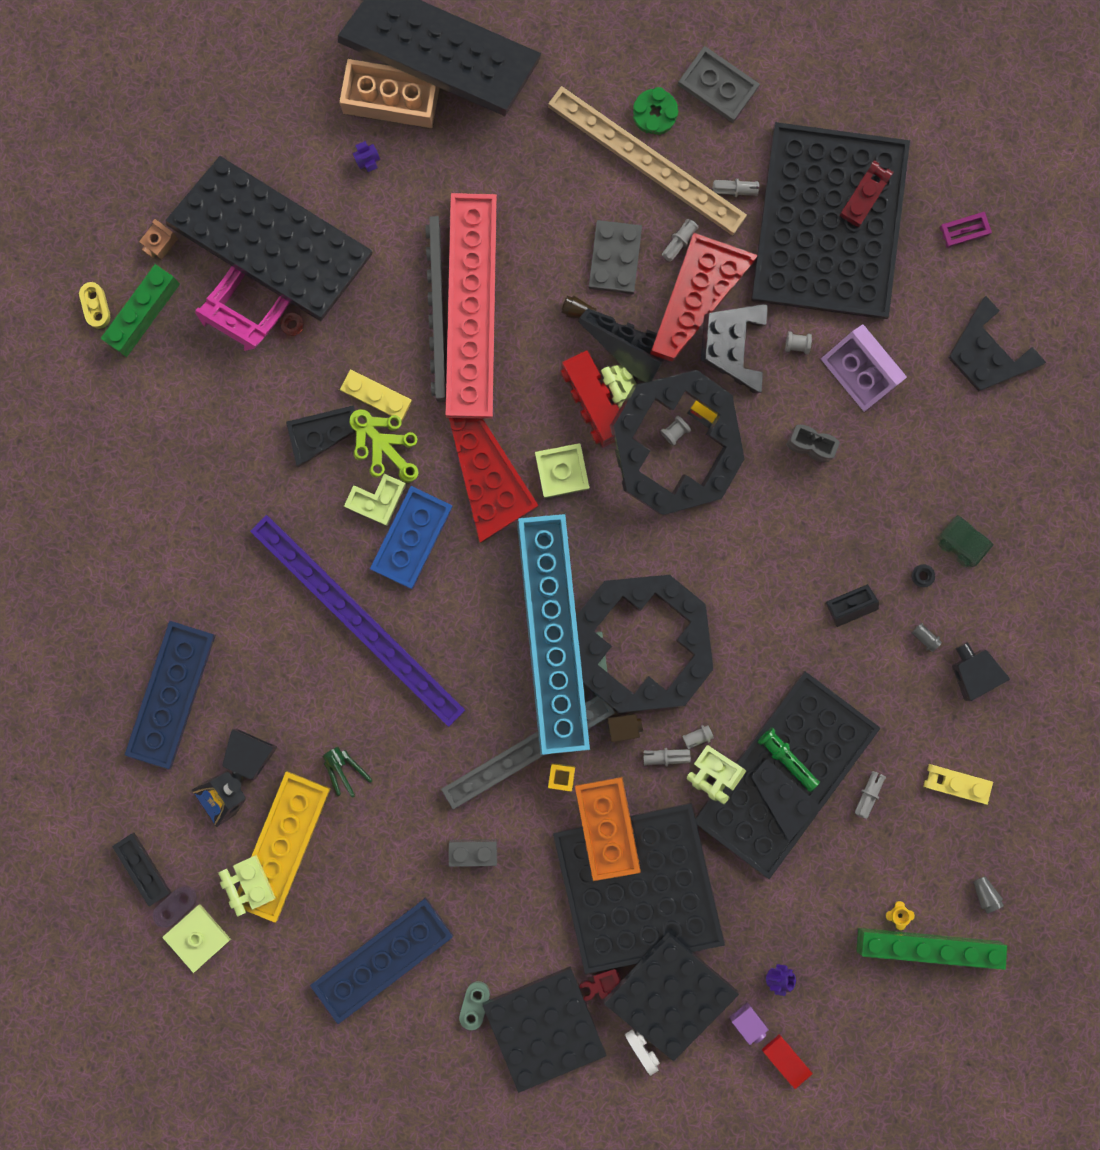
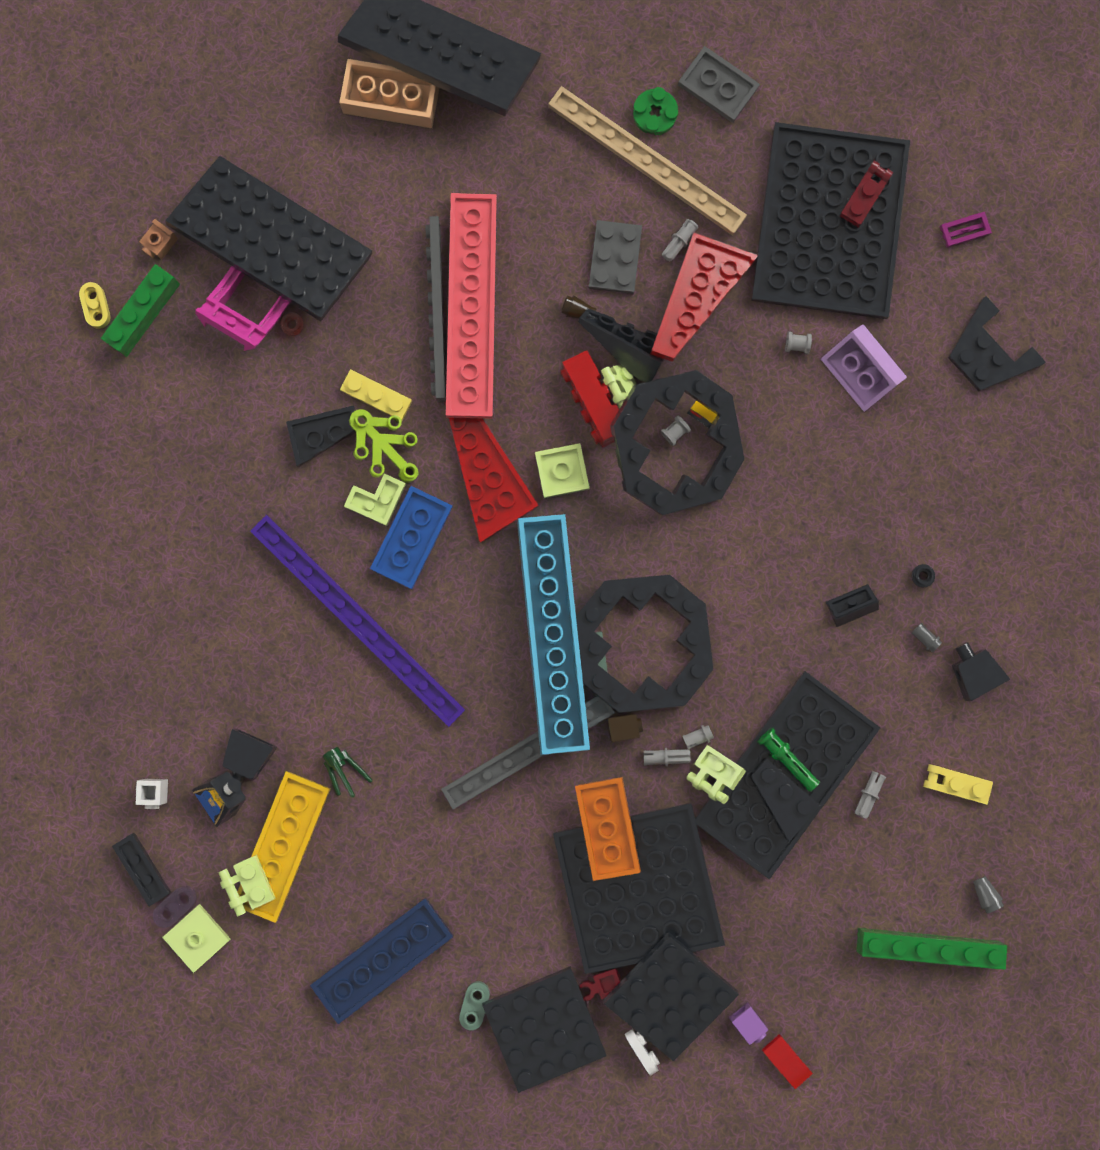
(151, 792): none -> white brick
(170, 695): dark blue plate -> none
(366, 156): dark purple gear -> none
(473, 852): dark grey brick -> none
(561, 777): yellow brick -> none
(725, 343): wing -> none
(735, 187): light grey axle -> none
(781, 979): dark purple gear -> none
(818, 446): dark grey brick -> none
(907, 915): yellow plate -> none
(964, 542): clear green brick -> none

